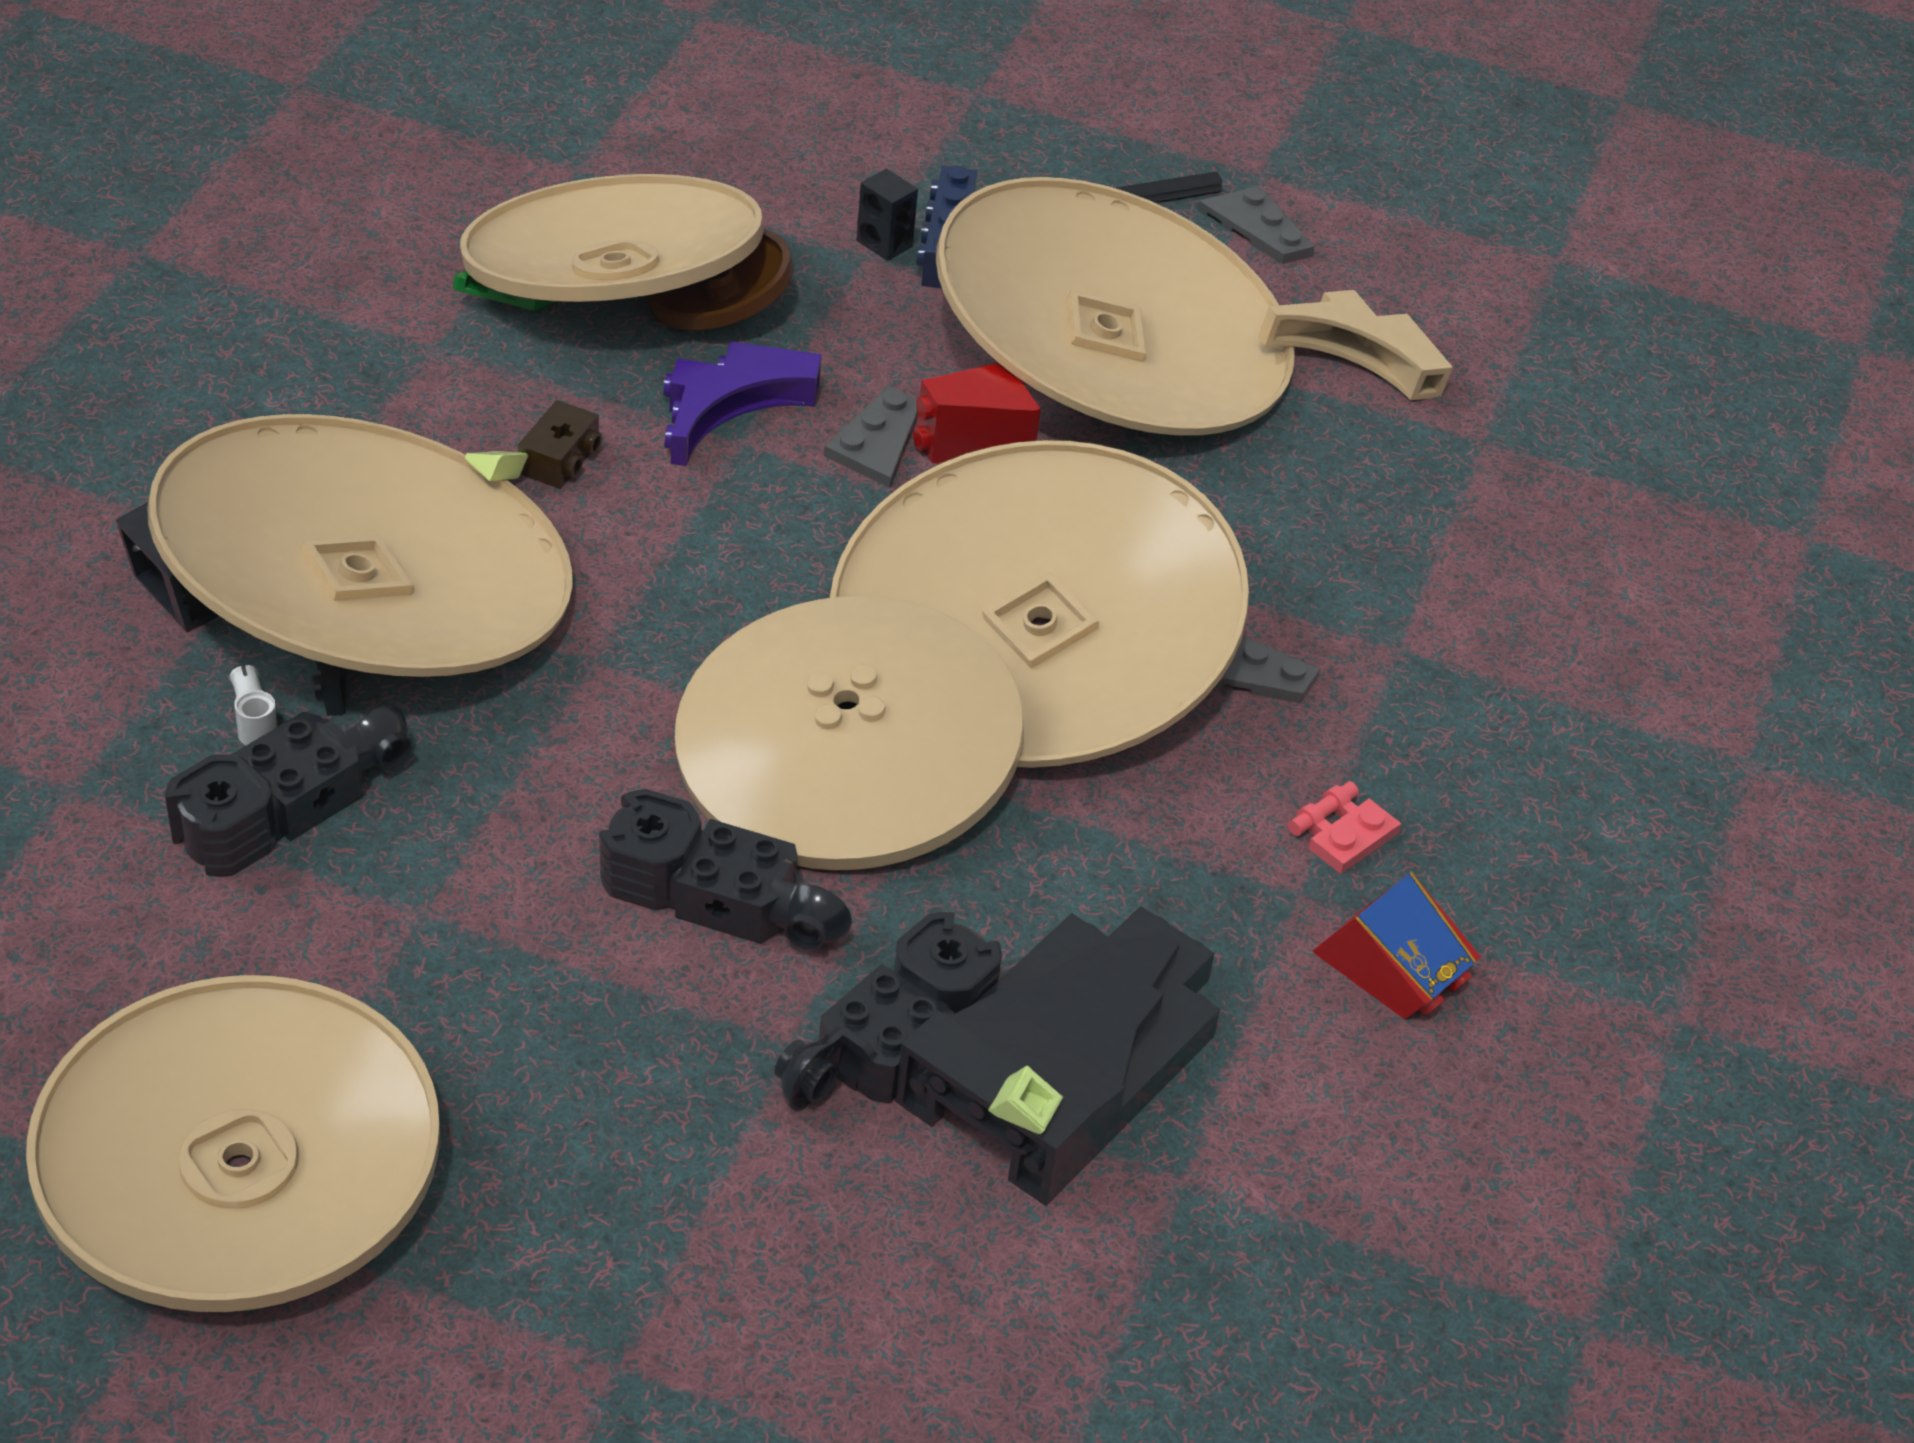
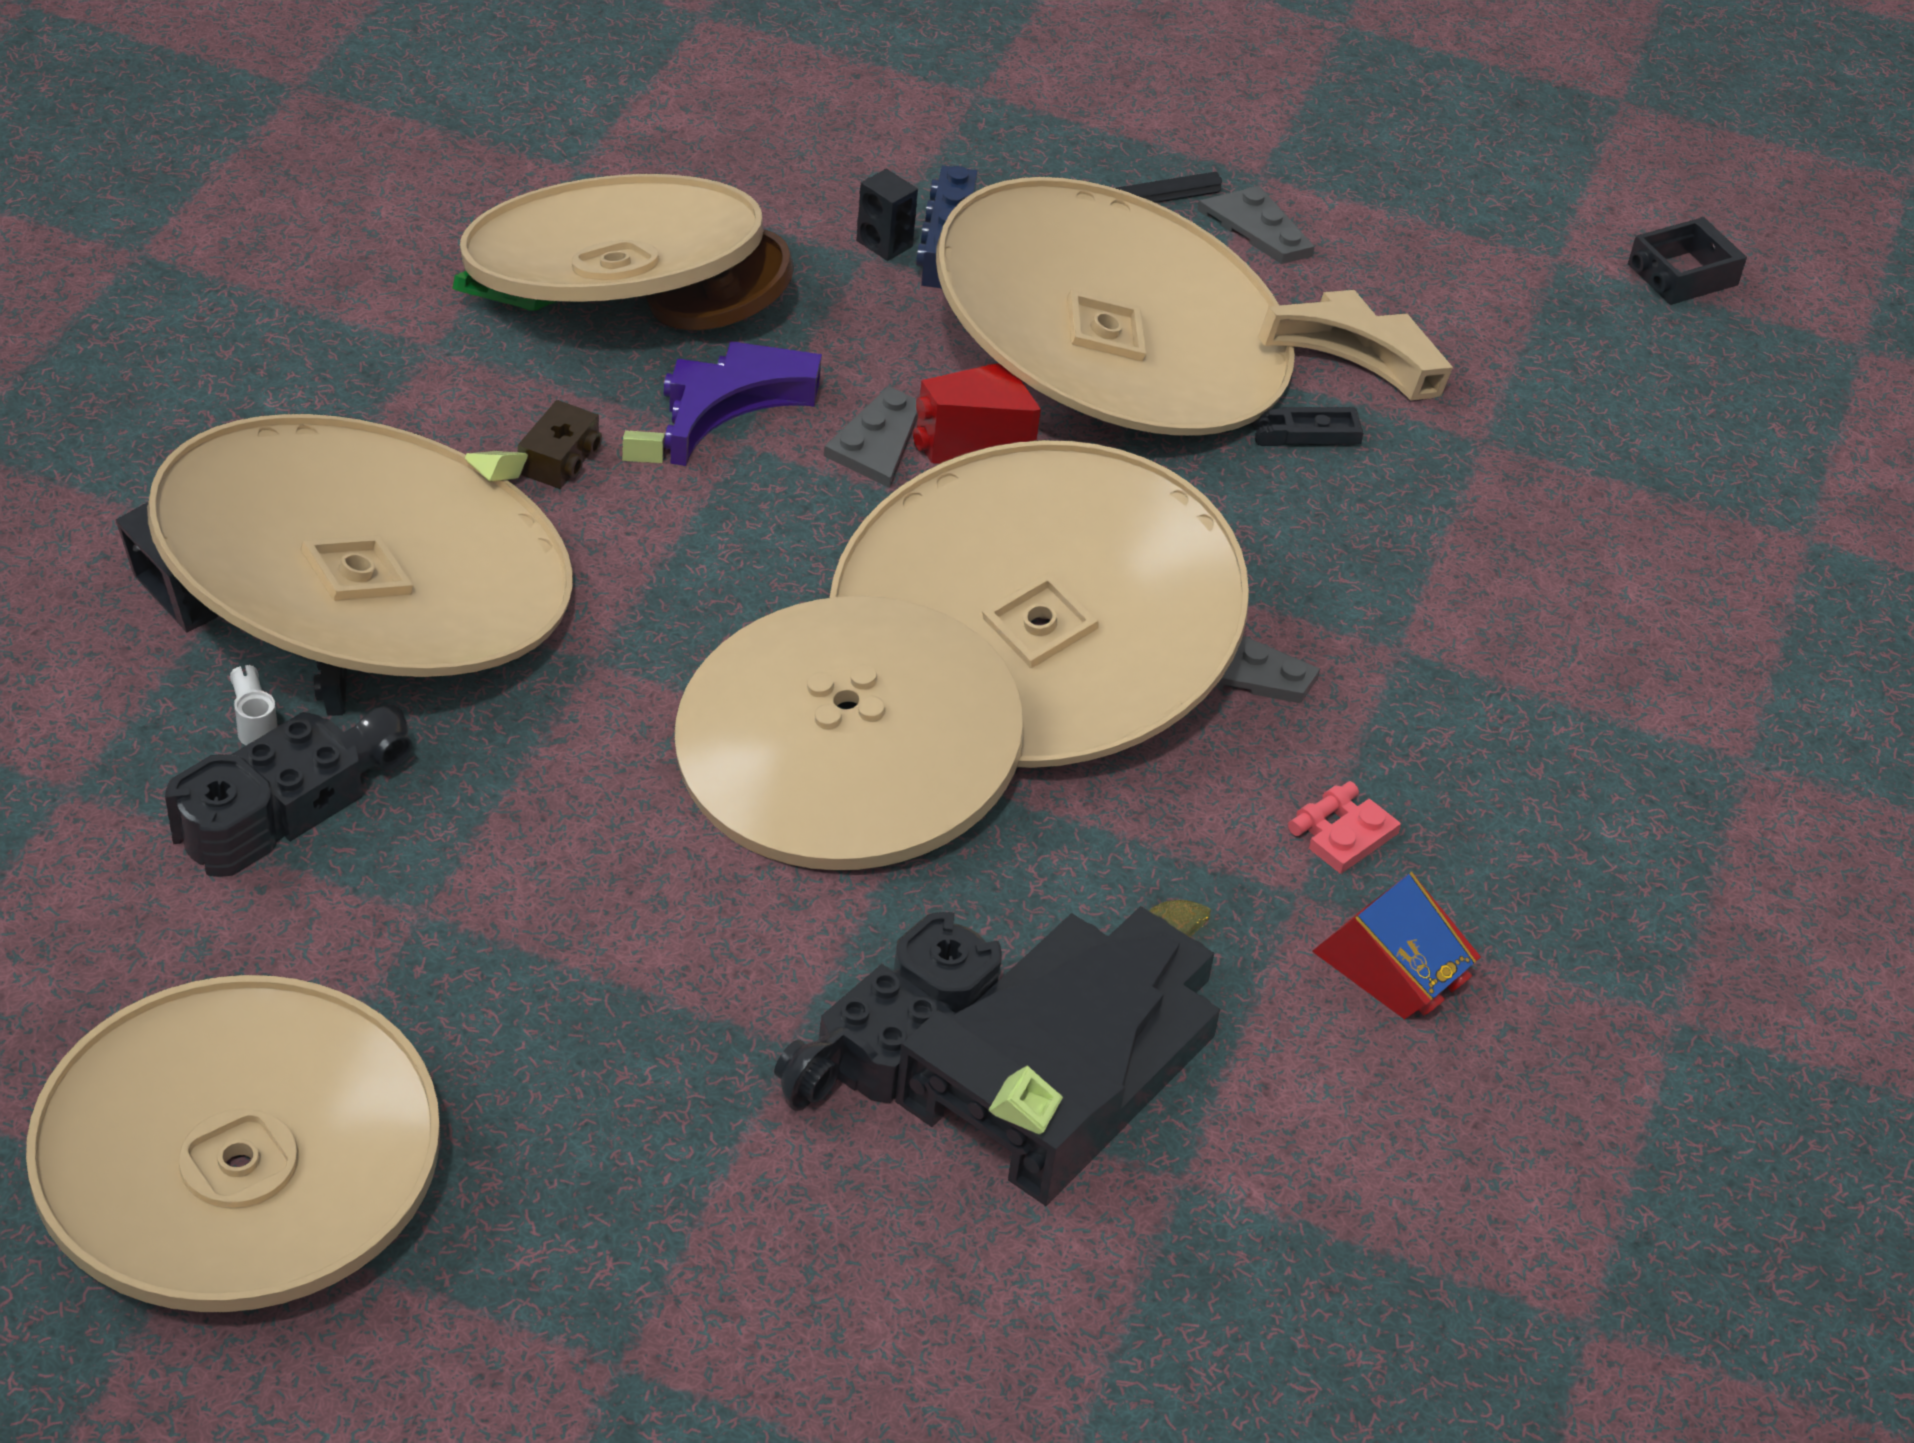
(643, 446): none -> yellowish green slope
(713, 874): black brick -> none
(1183, 915): none -> clear yellow tile
(1308, 426): none -> black hinge
(1719, 268): none -> black window

